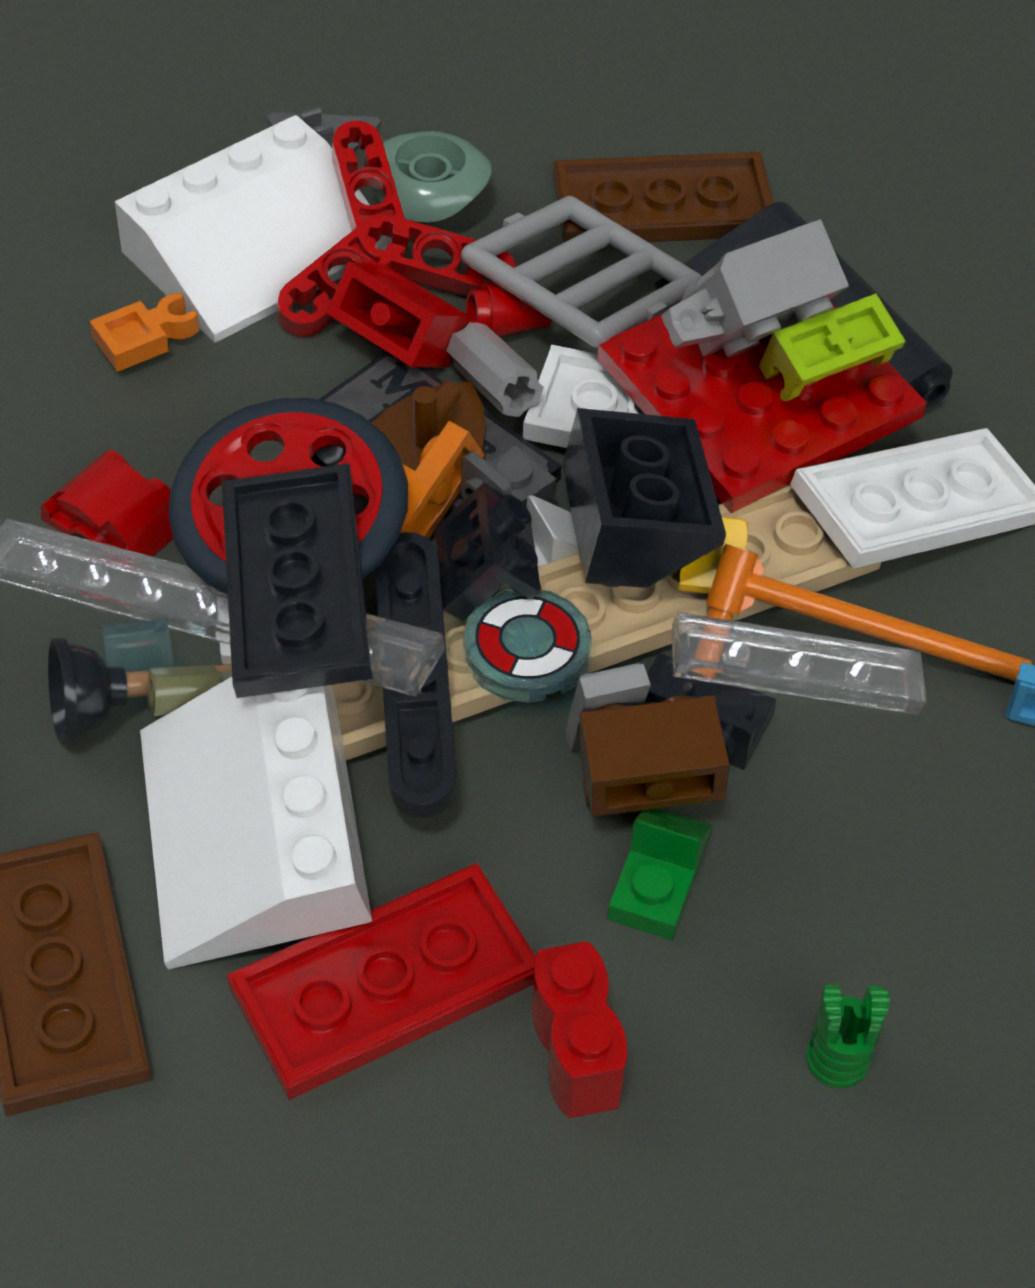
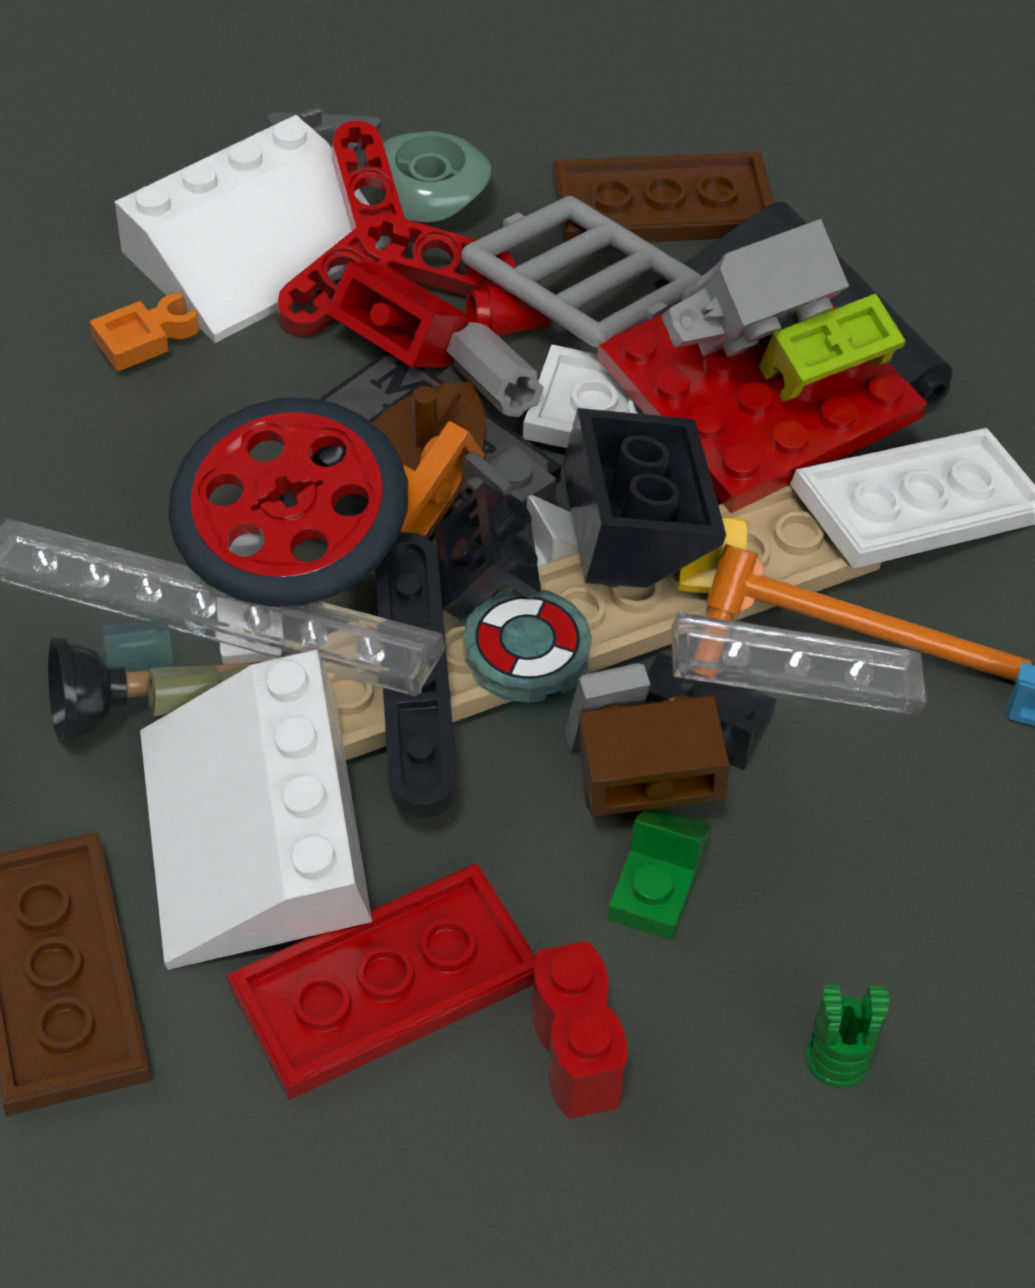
(113, 507): red cylinder -> none
(294, 581): black tile -> none

